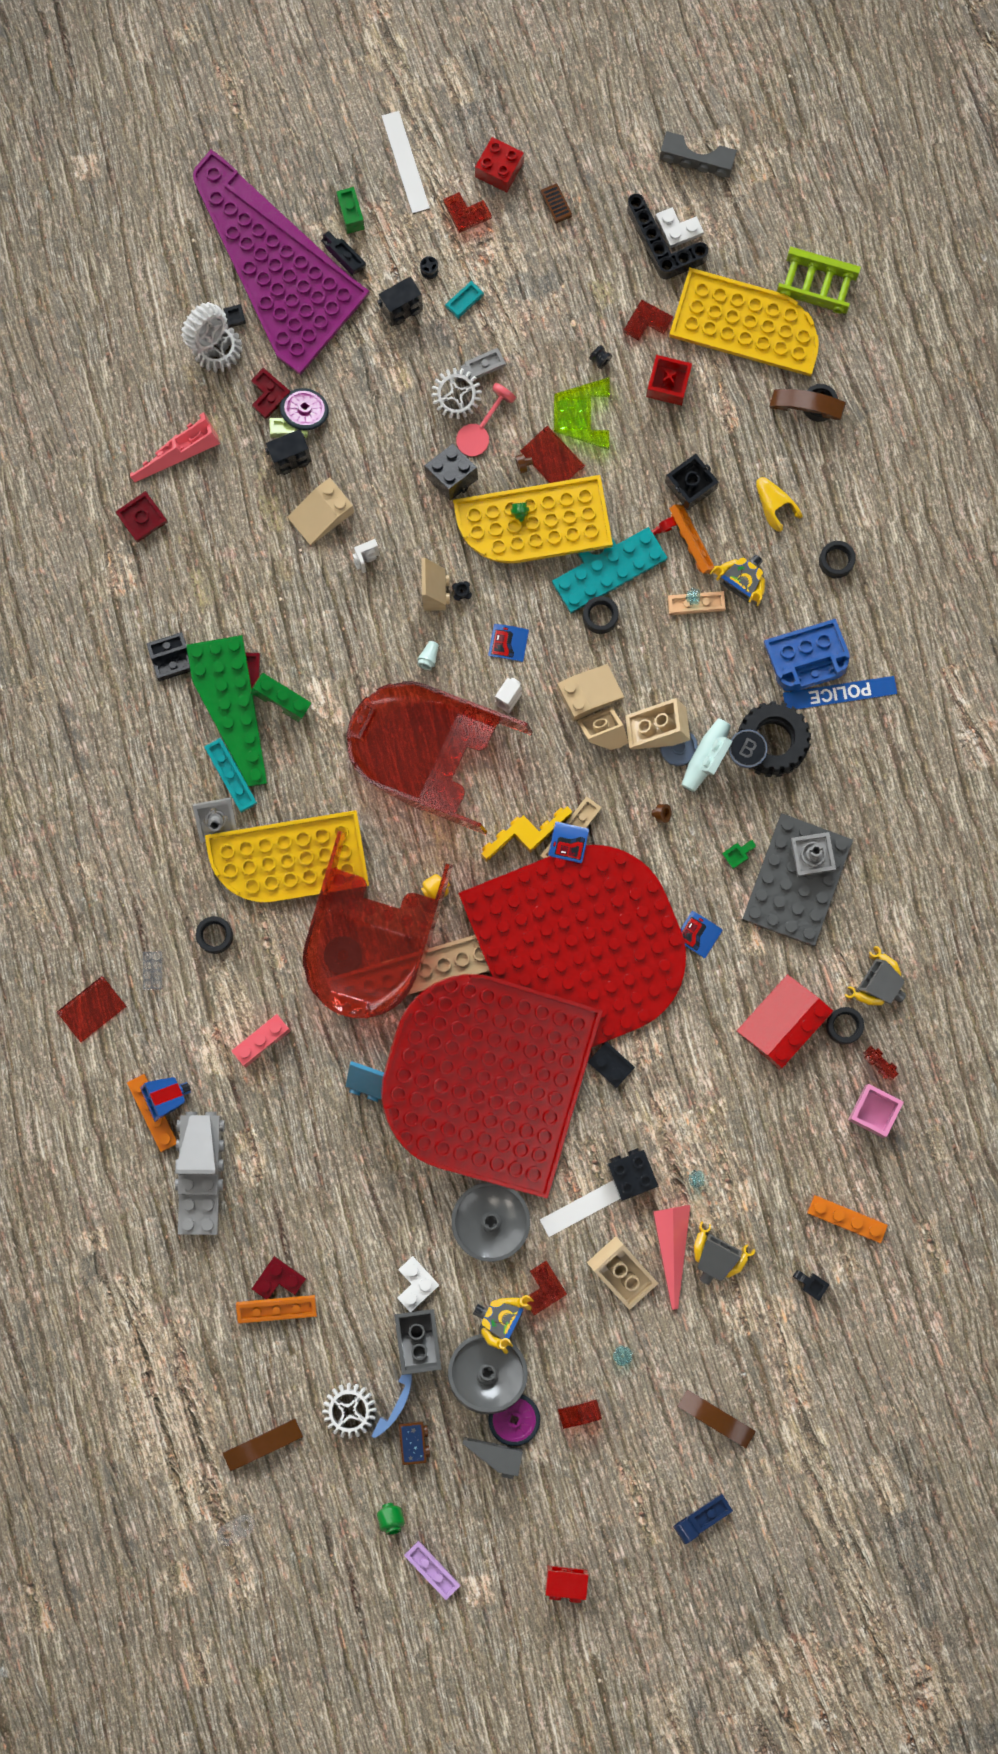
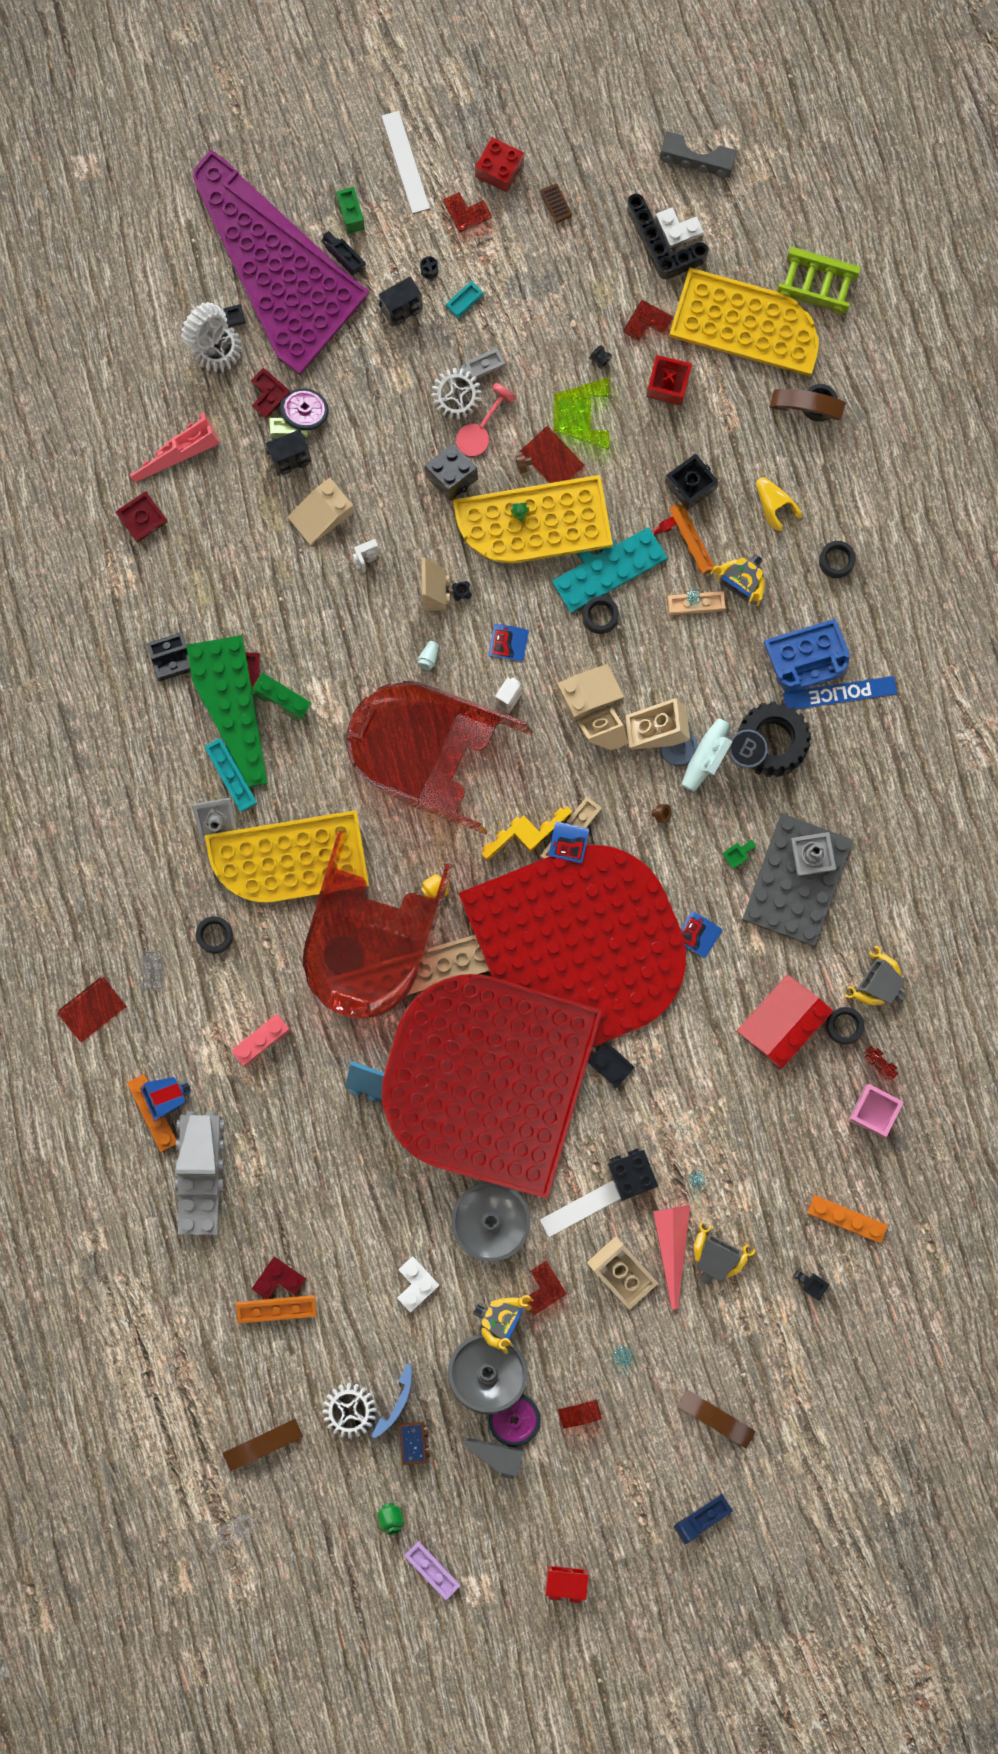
(418, 1341): dark grey slope -> none

